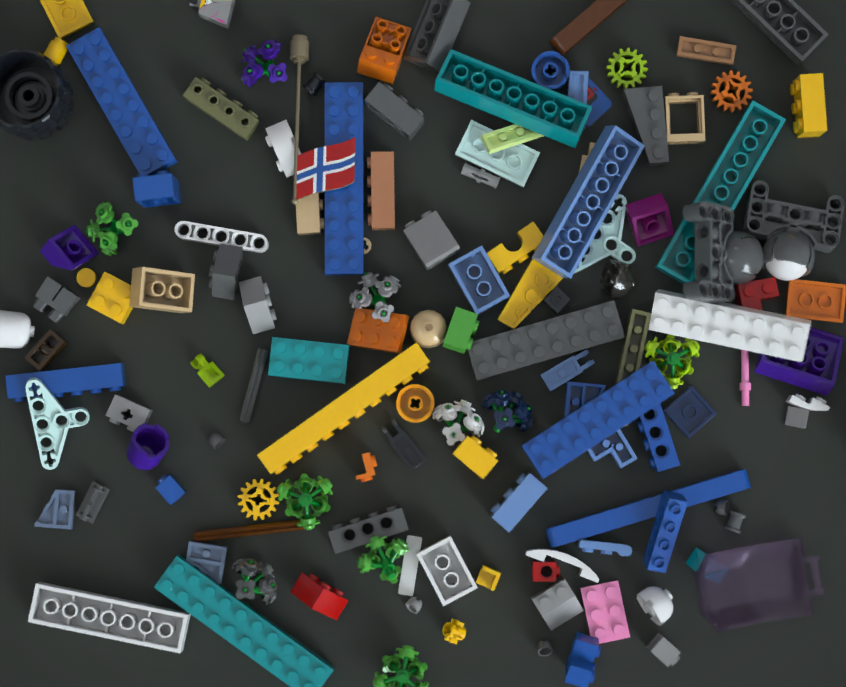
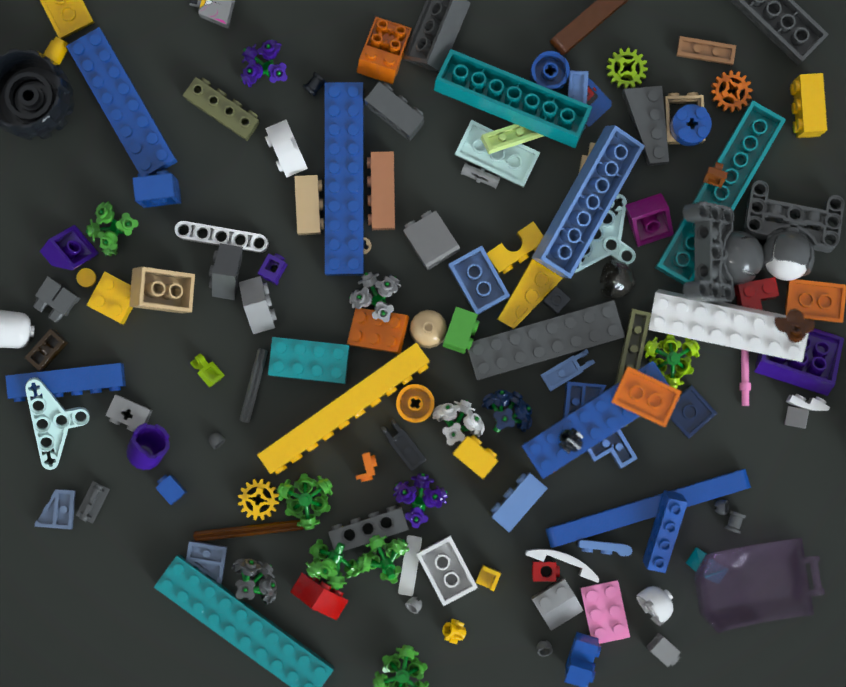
(109, 617): white brick -> none
(266, 268): none -> dark purple brick
(325, 166): flag -> none
(330, 567): none -> bright green plant
(431, 499): none -> dark purple plant
(570, 440): none -> black gear
(646, 396): none -> orange plate
(664, 438): blue brick -> none
(698, 117): none -> blue brick
(715, 175): none -> dark orange tile
(794, 325): none -> reddish brown plate

